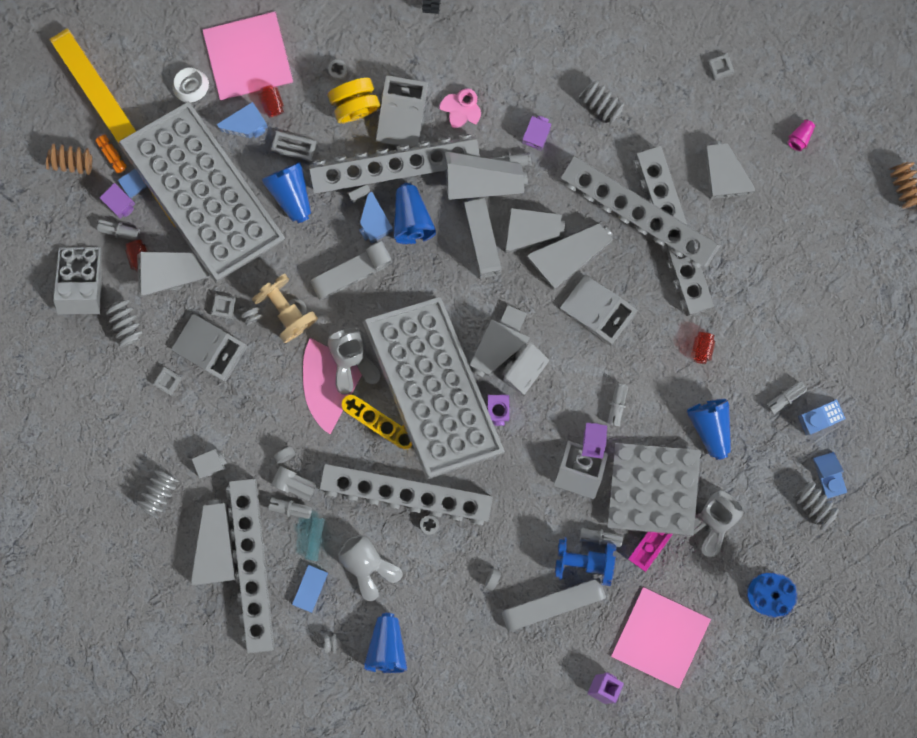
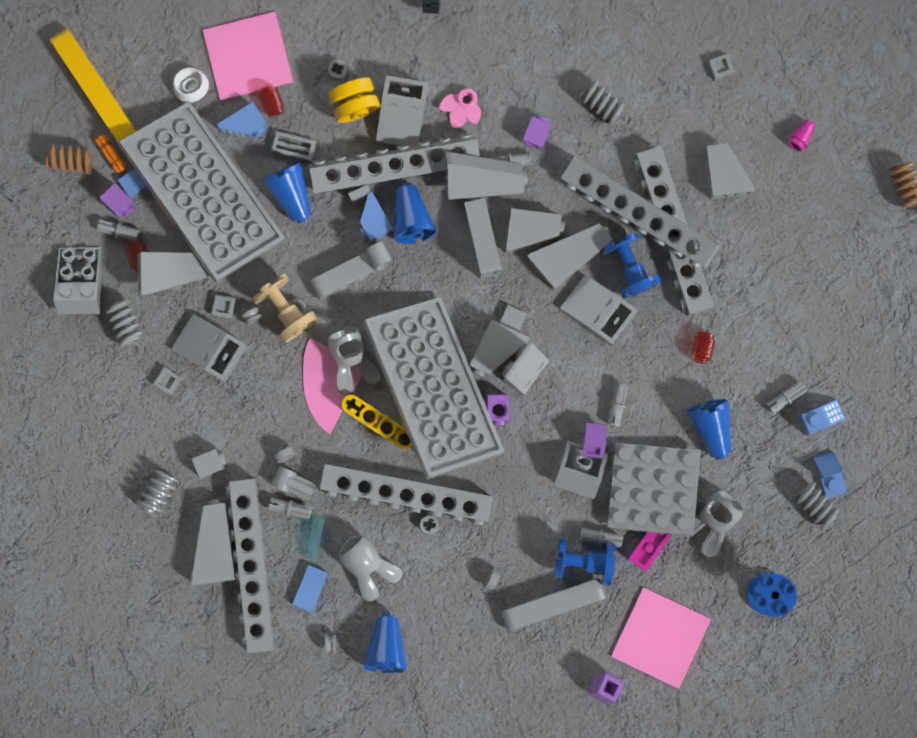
(634, 273): none -> blue piece

